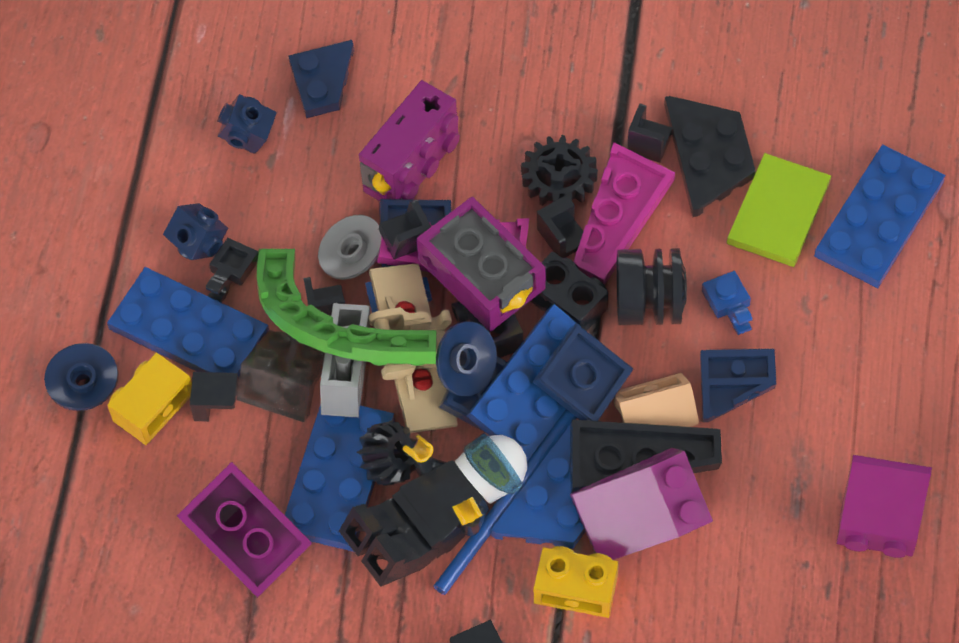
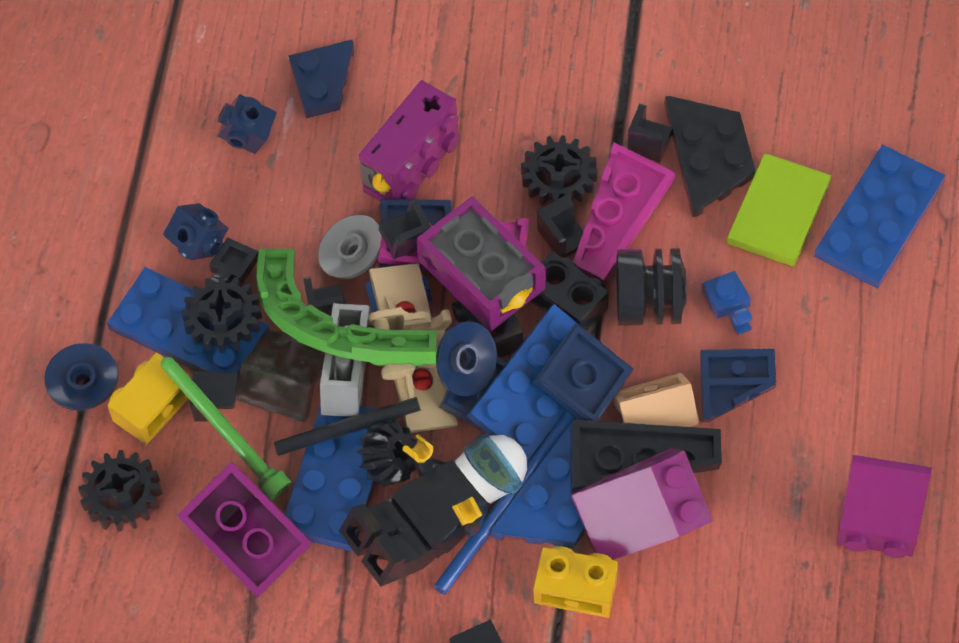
(118, 473): none -> black gear
(206, 309): none -> black gear
(270, 480): none -> bright green piece
(347, 426): none -> black bar

